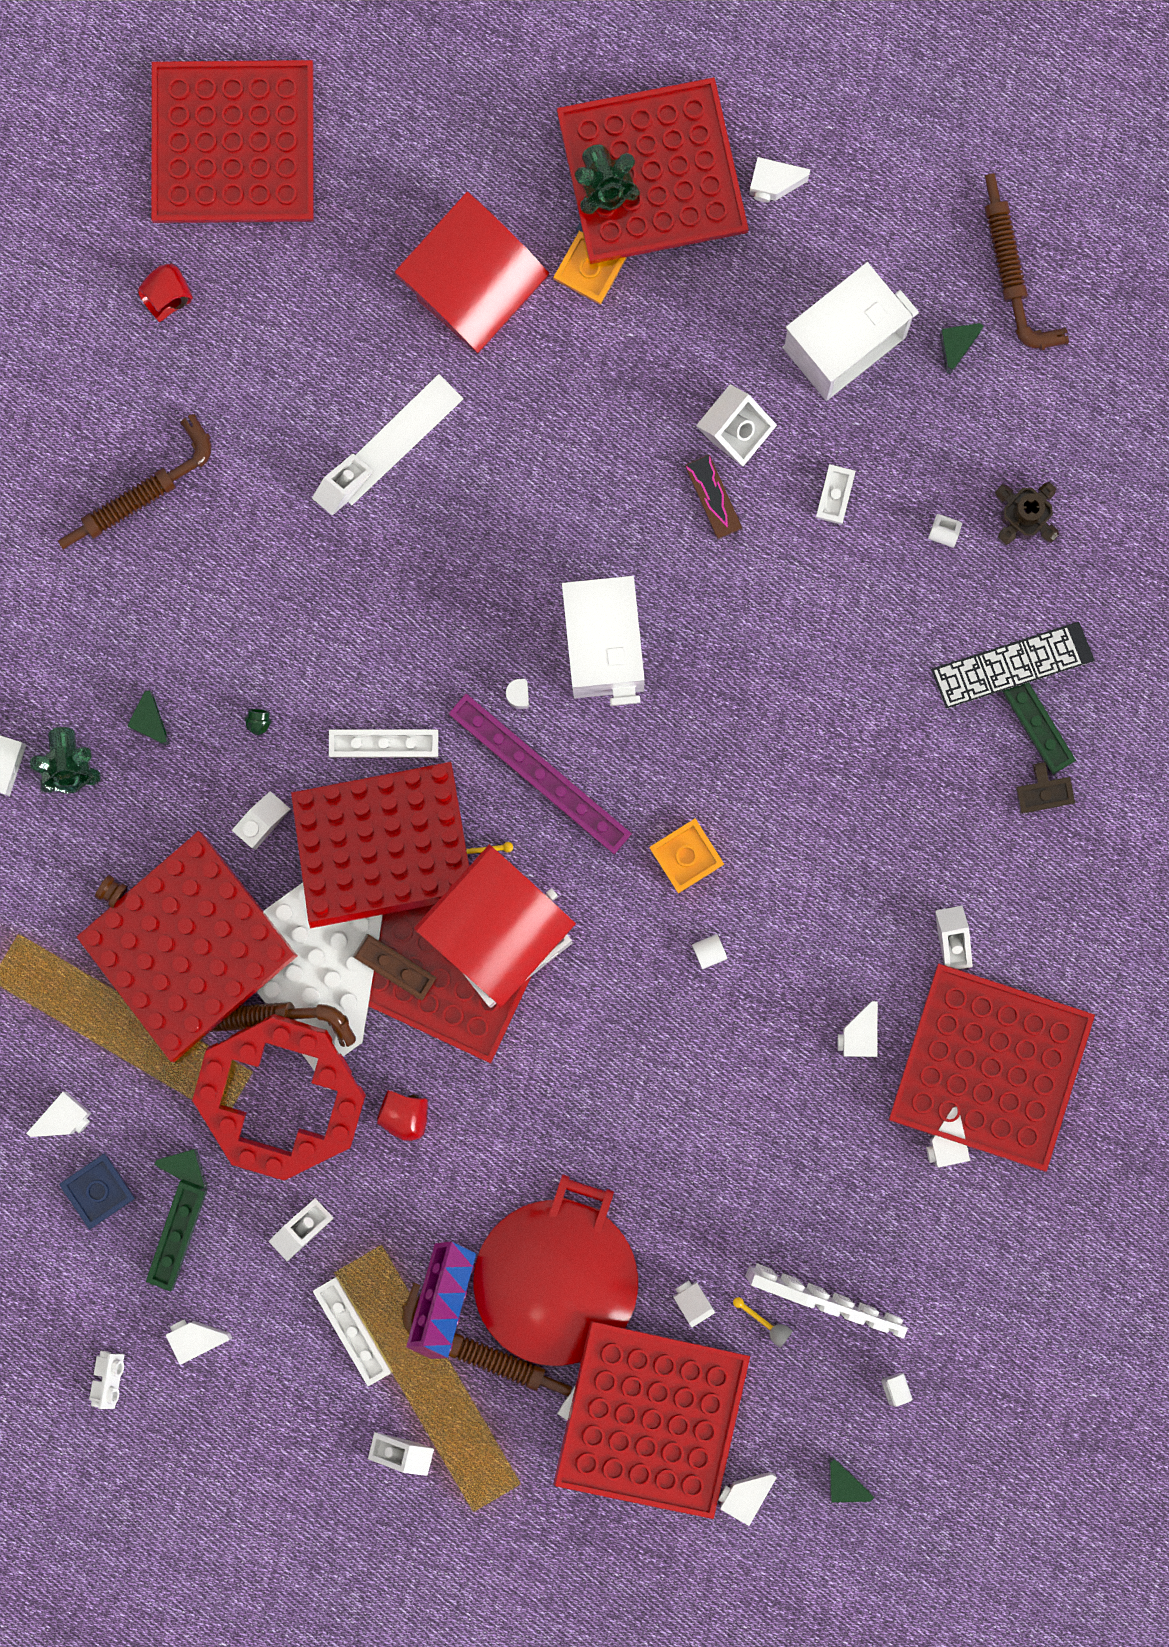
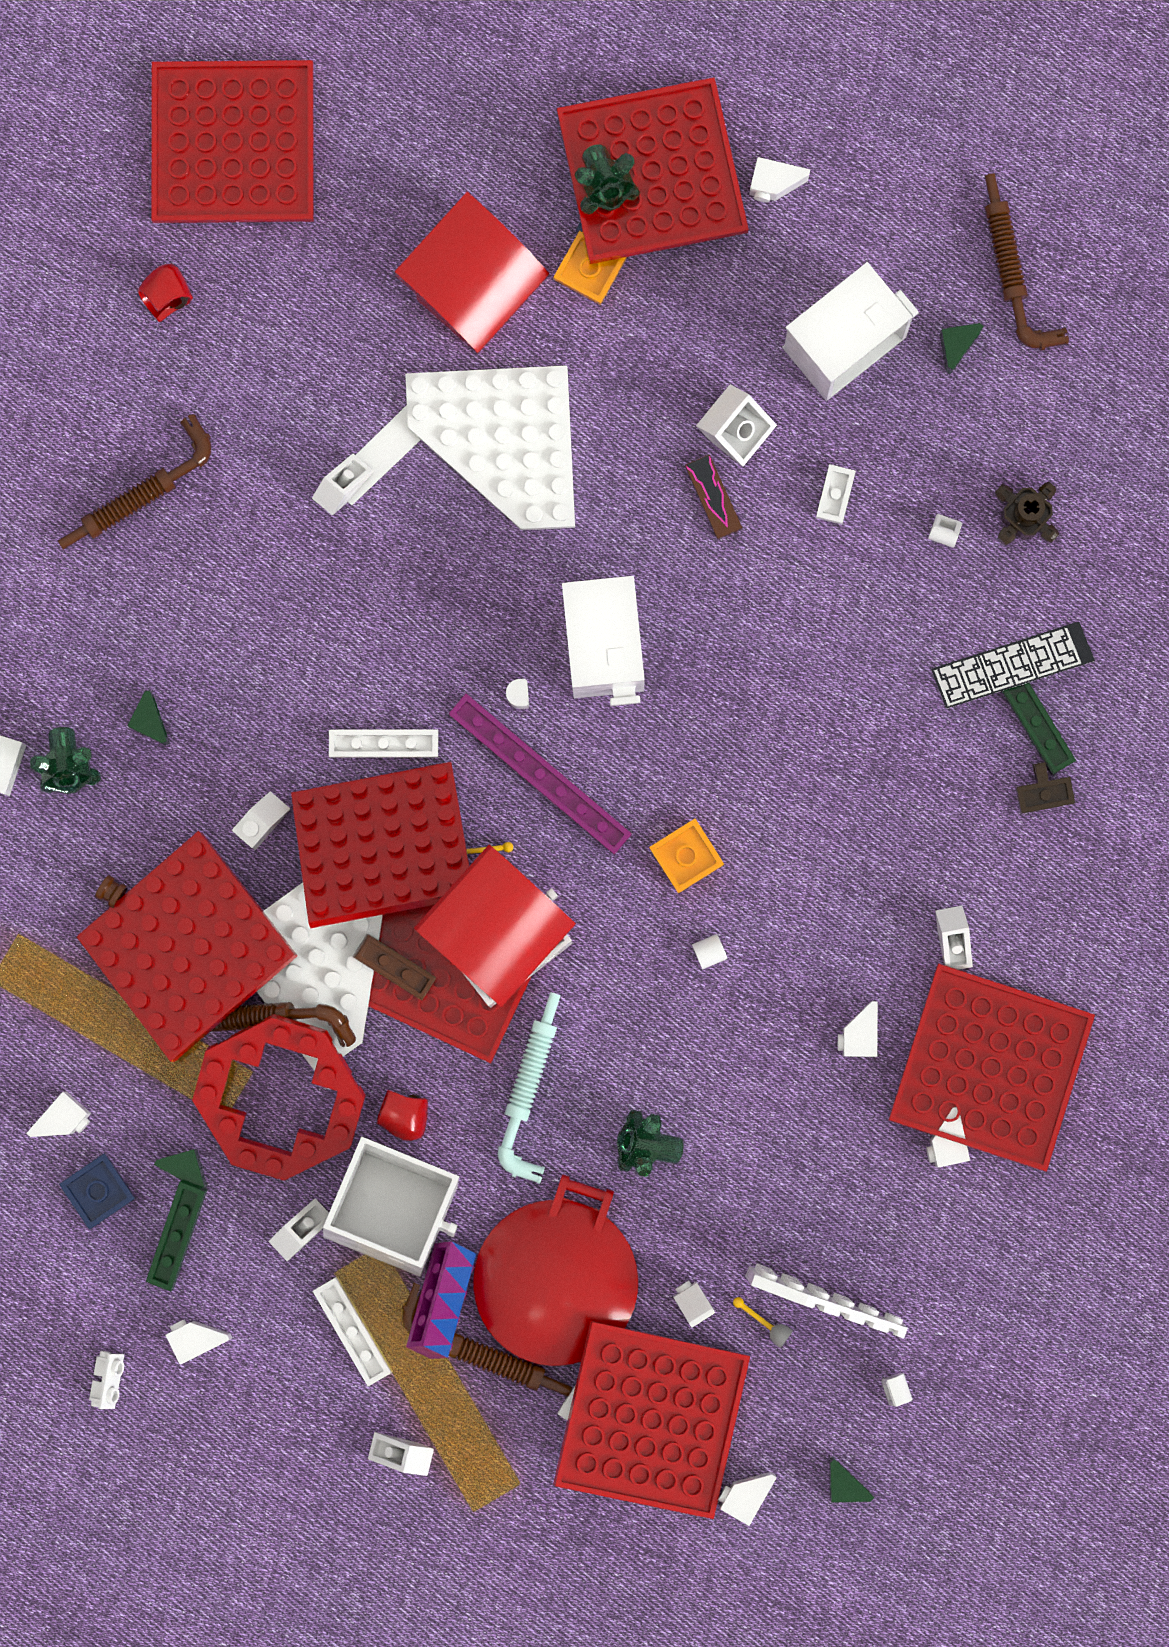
(258, 721): dark green plate -> none
(391, 1207): none -> white piece
(502, 436): none -> white plate
(524, 1090): none -> light aqua piece
(642, 1143): none -> clear green piece

